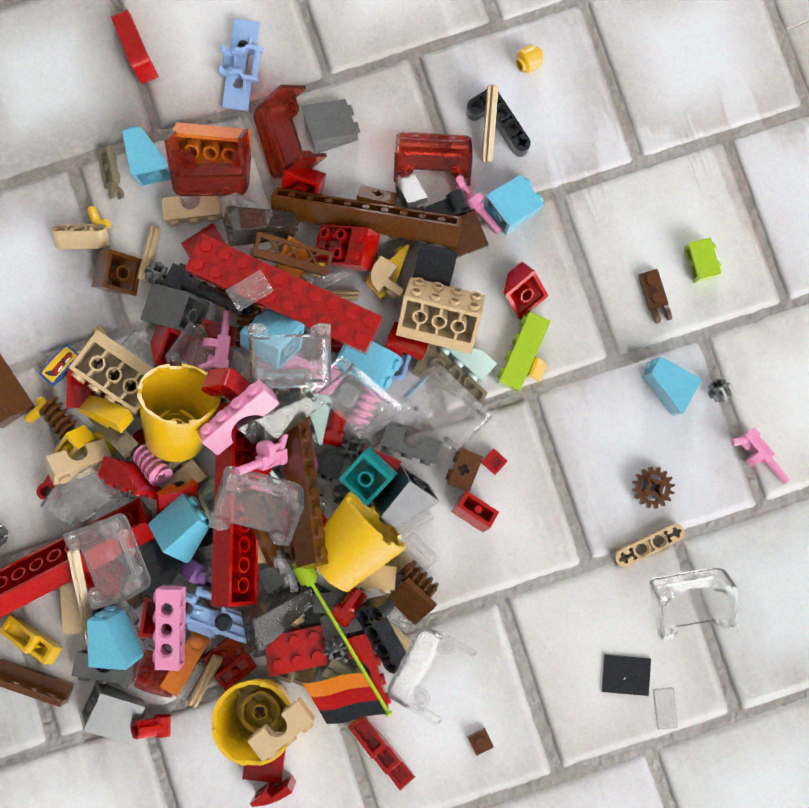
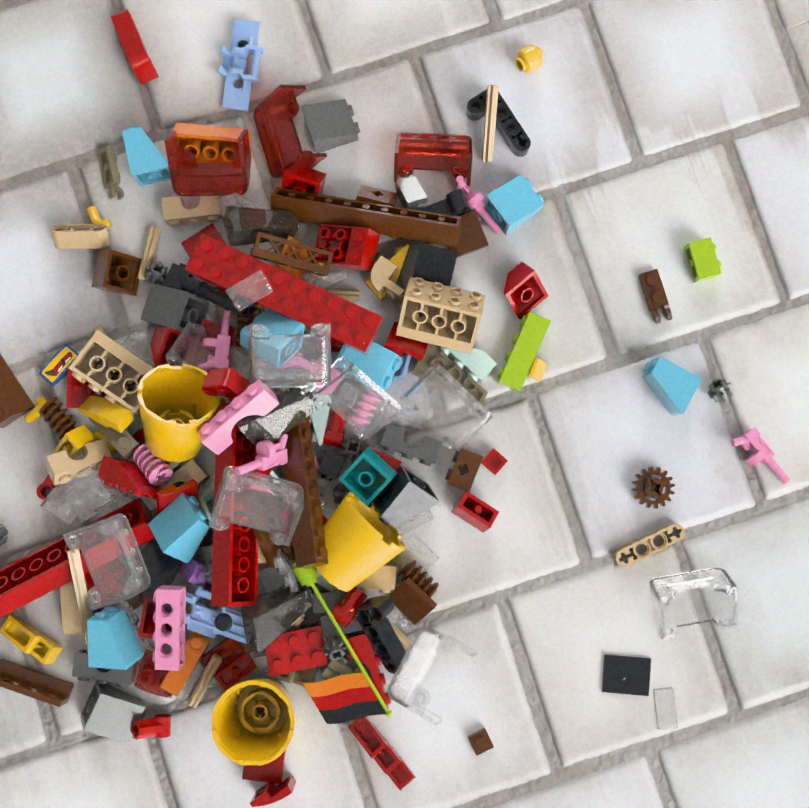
(268, 742): tan arch -> none

